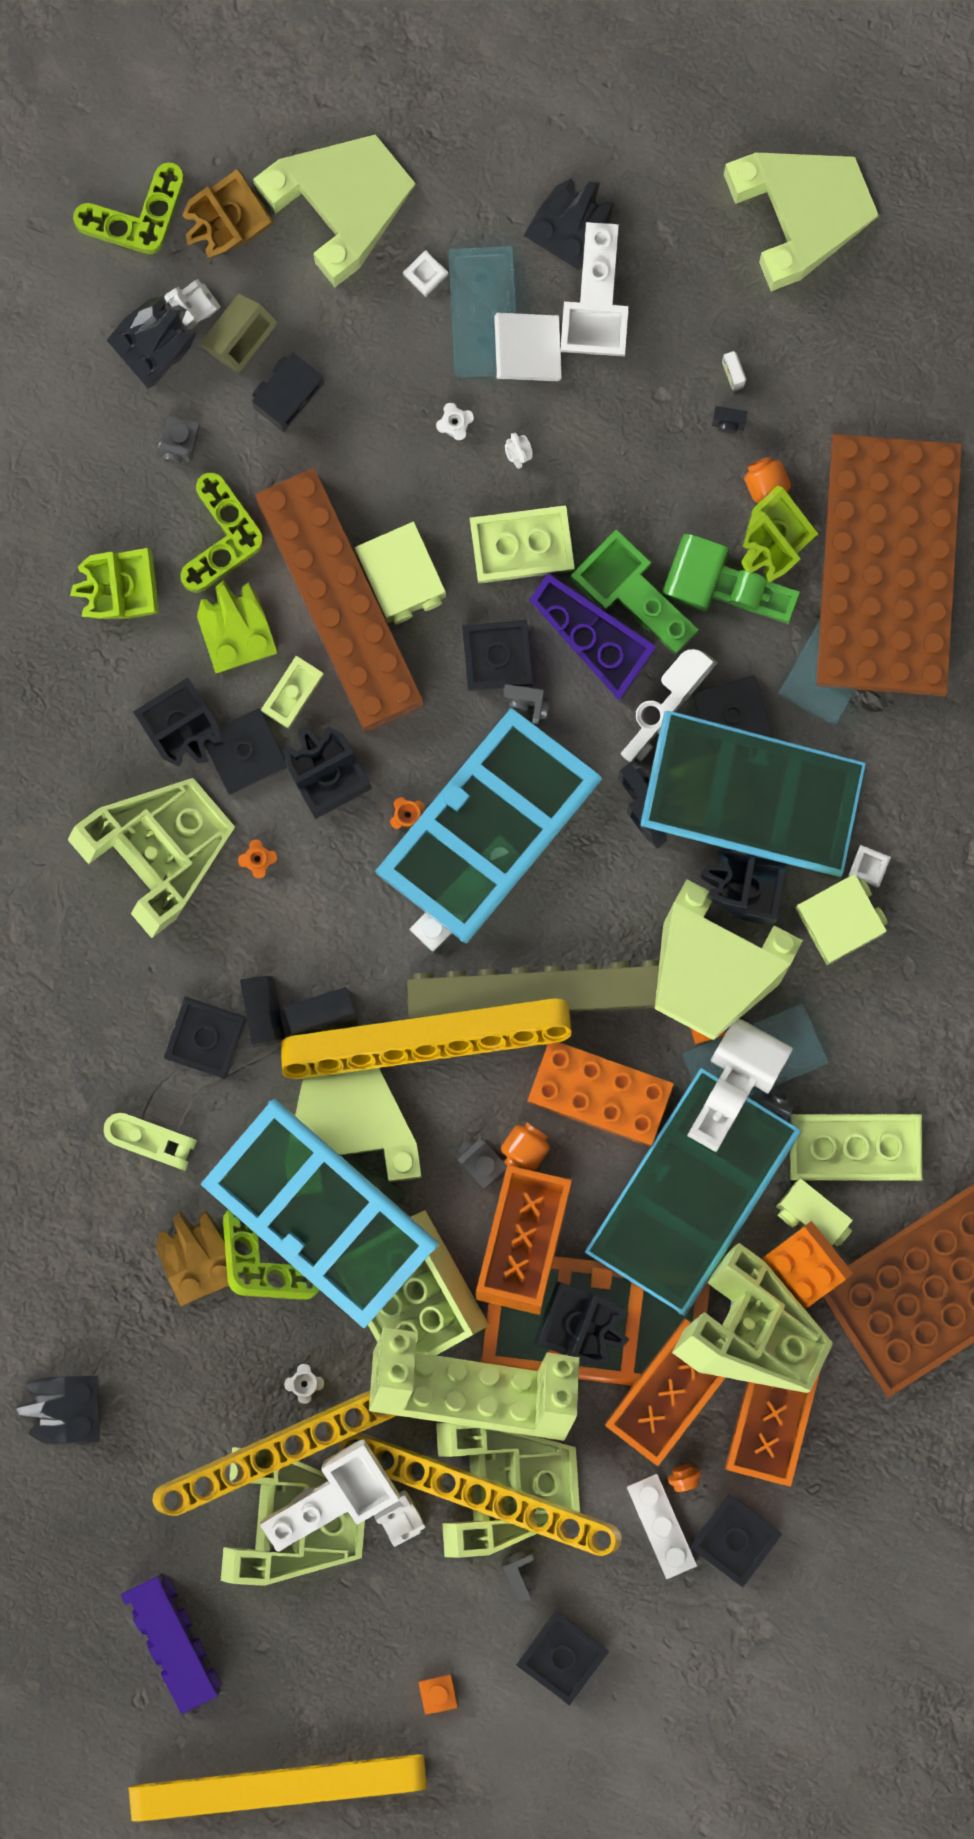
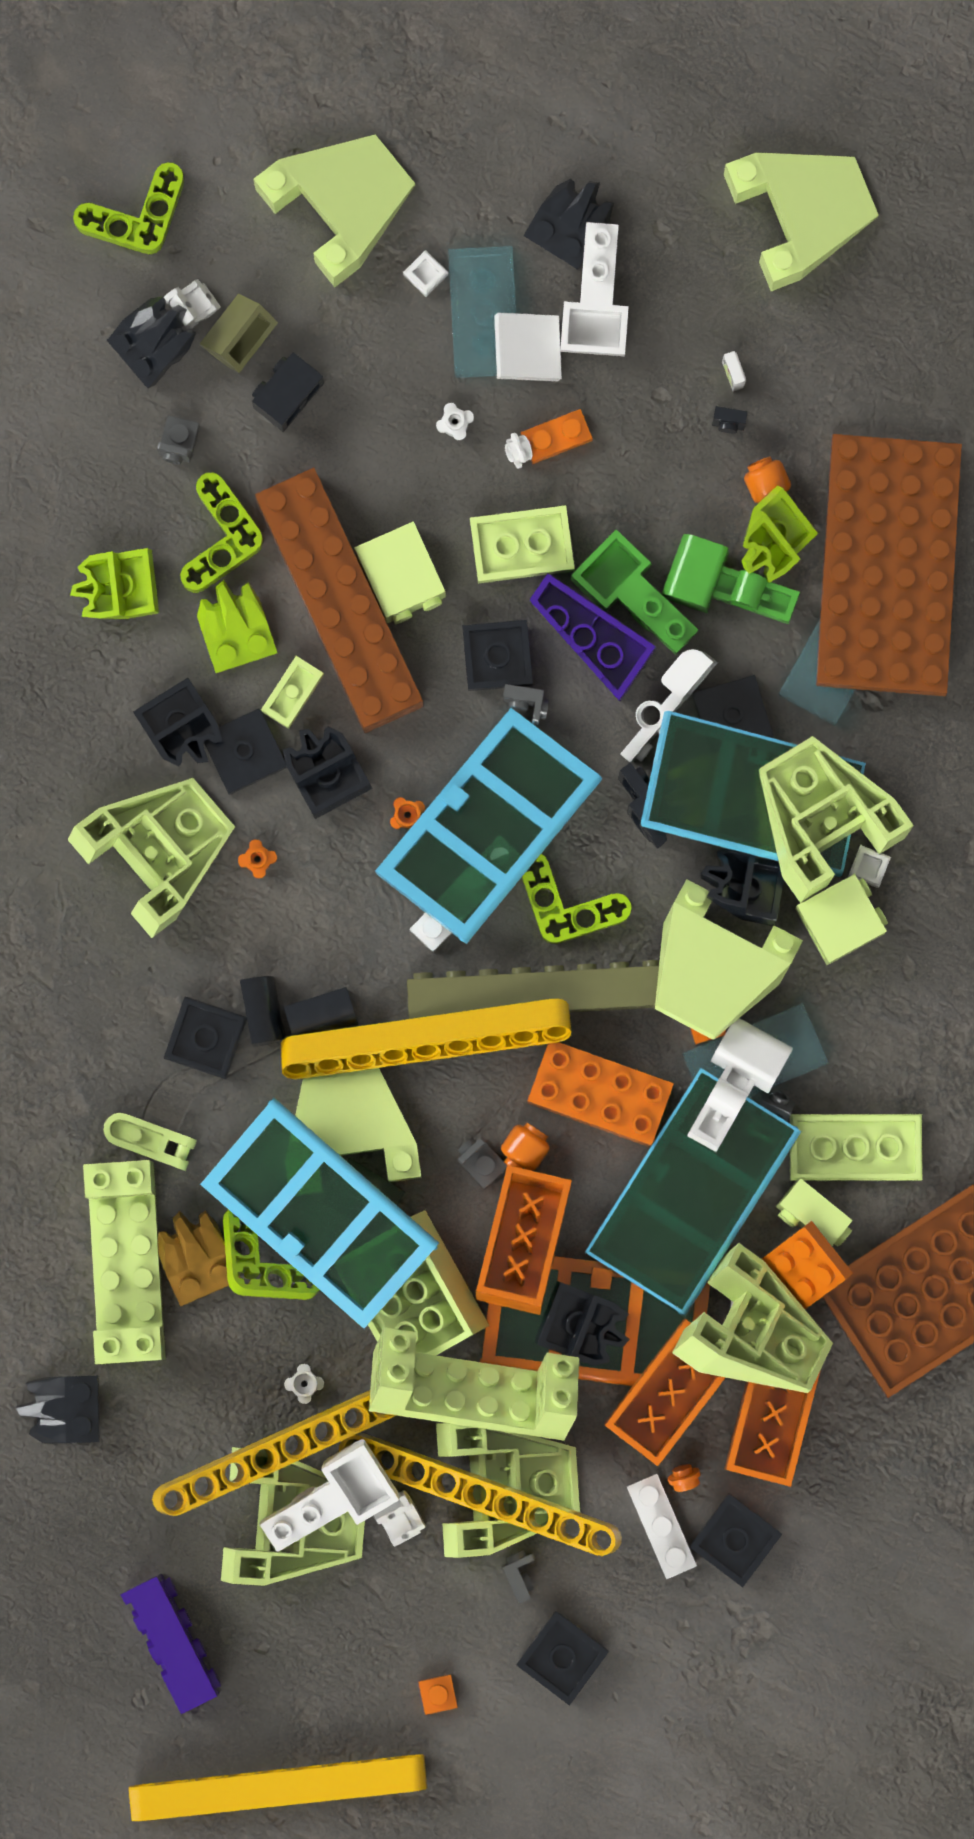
(125, 1262): none -> yellowish green plate
(226, 215): pearl gold plate -> none
(556, 911): none -> lime beam
(558, 436): none -> orange plate
(818, 802): none -> yellowish green wedge

